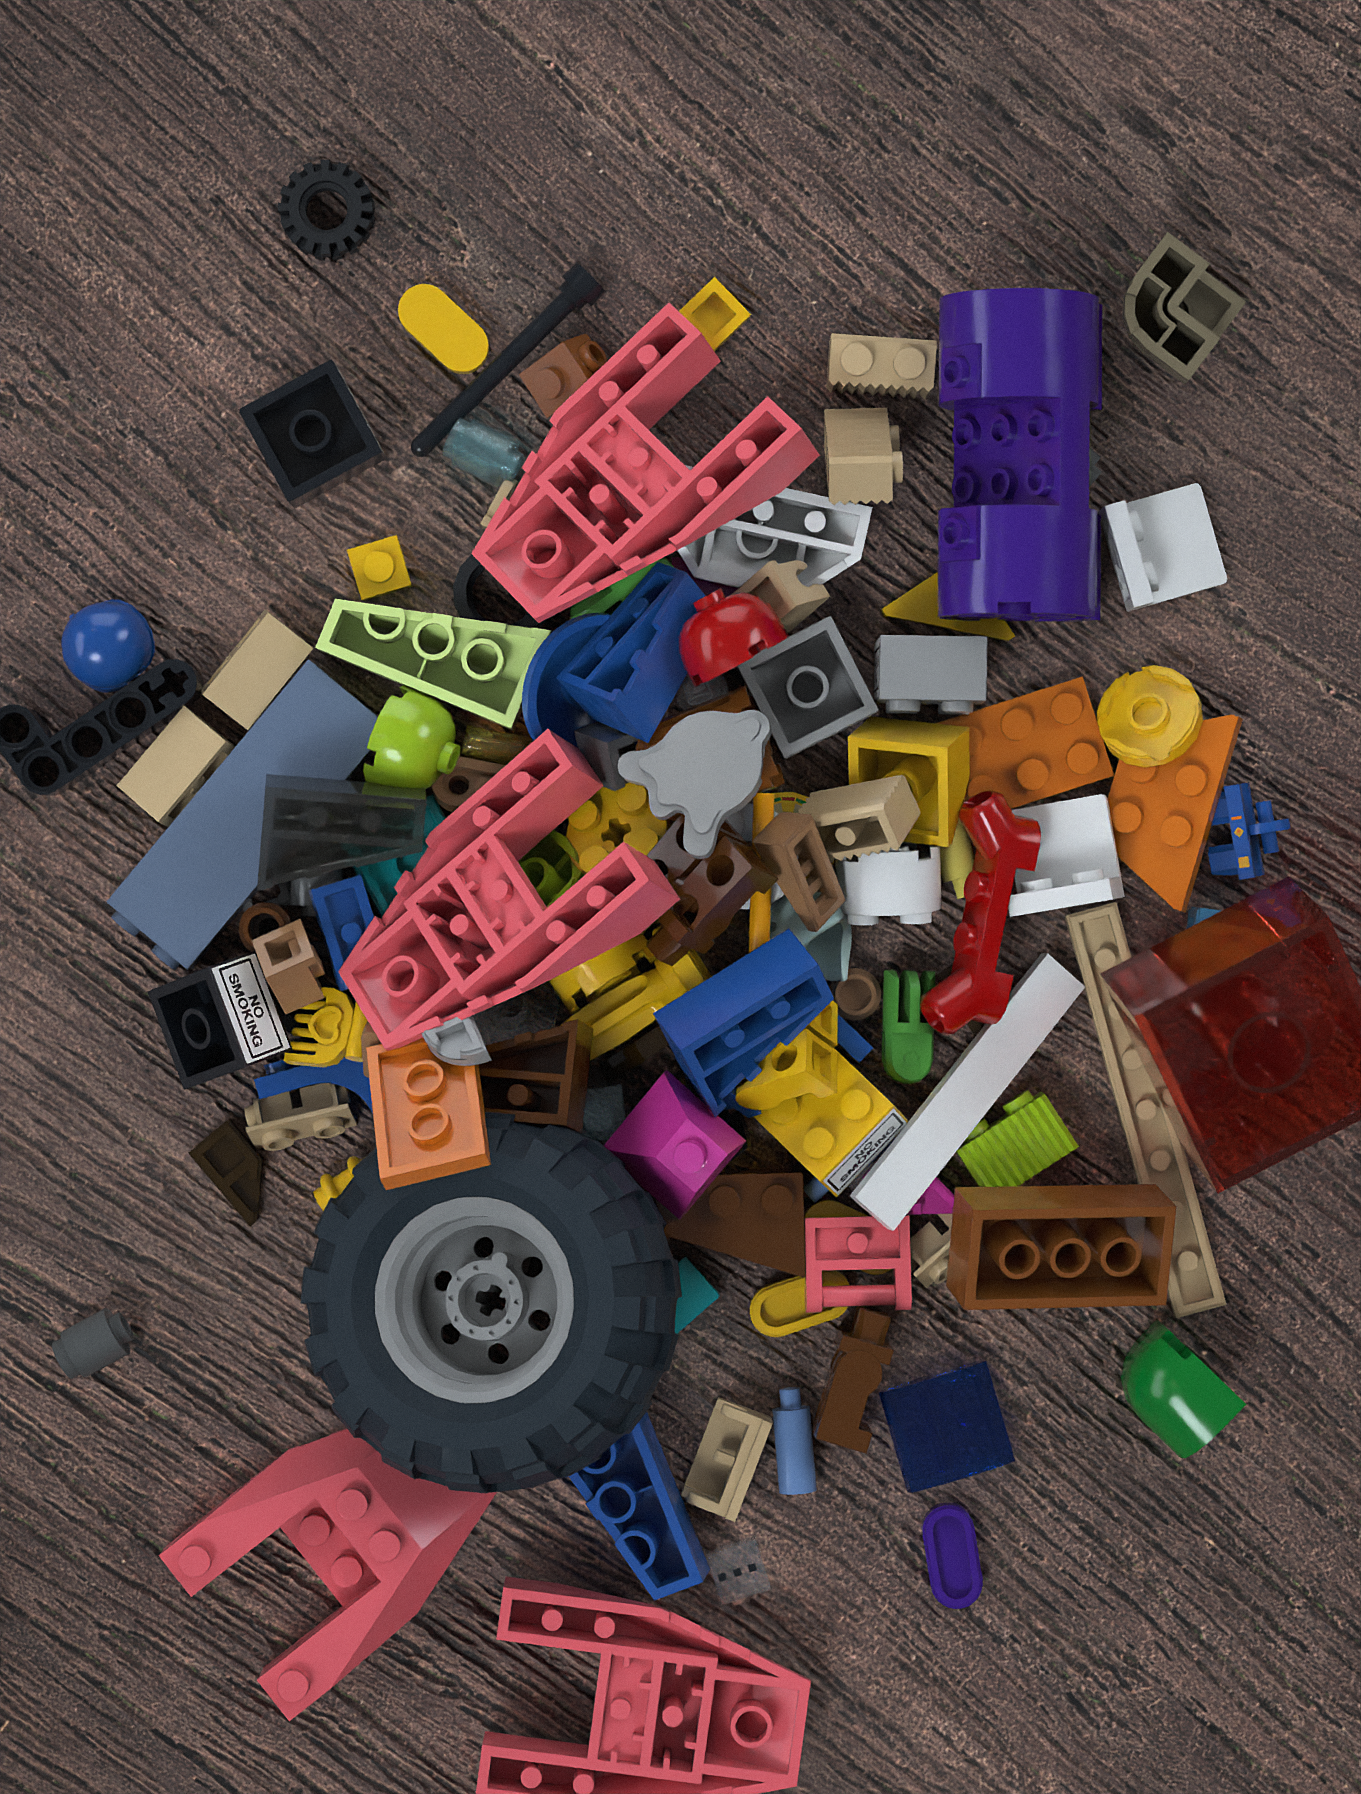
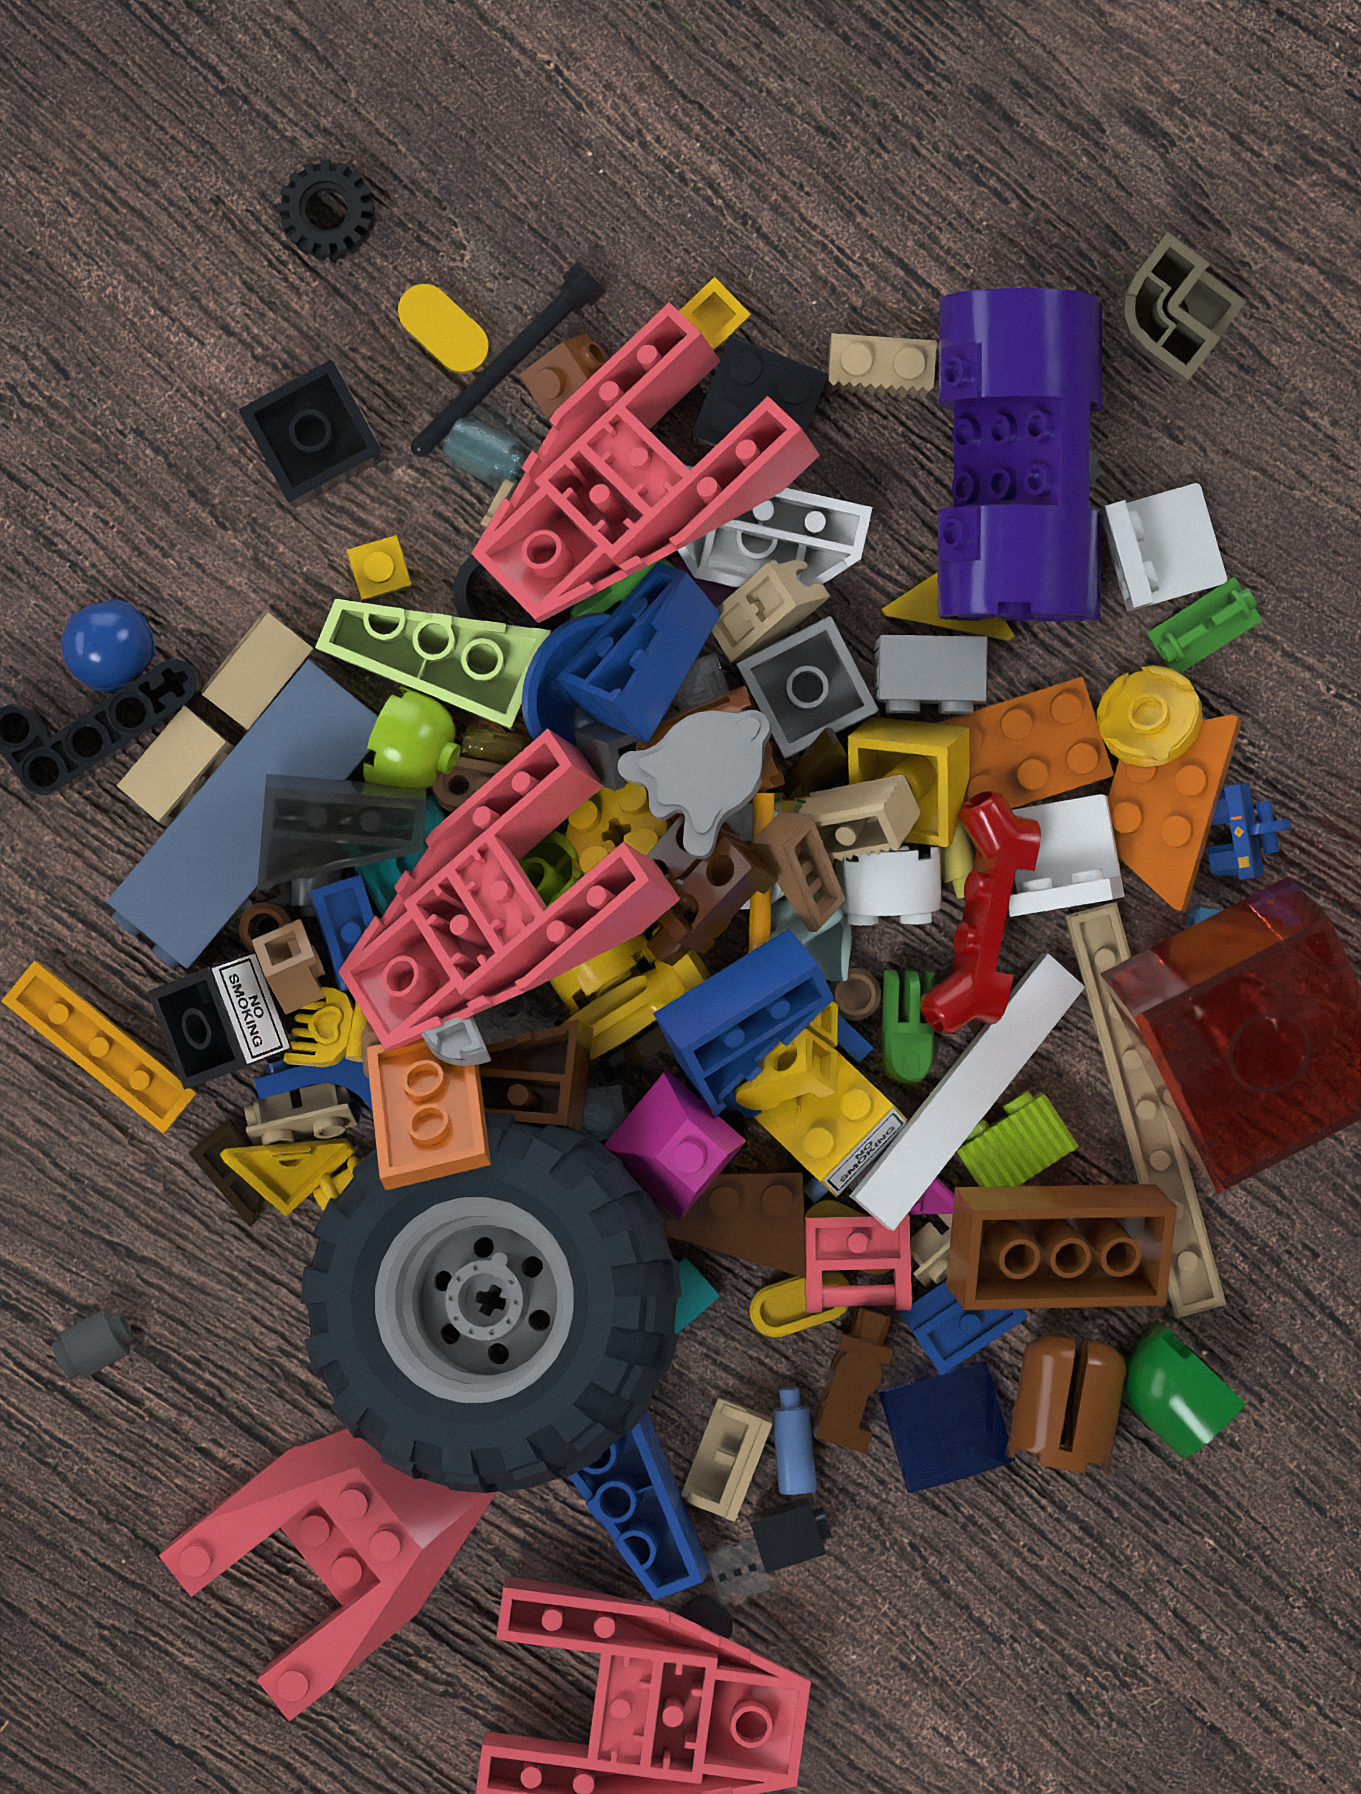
(99, 1046): none -> light orange plate
(288, 1171): none -> yellow tile
(709, 1614): none -> black piece
(727, 633): red cylinder -> none
(745, 379): none -> black brick
(789, 1533): none -> black brick
(817, 768): none -> dark brown tile
(861, 455): tan brick -> none
(951, 1332): none -> blue plate
(952, 1555): dark purple tile -> none
(1091, 1408): none -> dark orange cylinder
(1205, 626): none -> bright green hinge

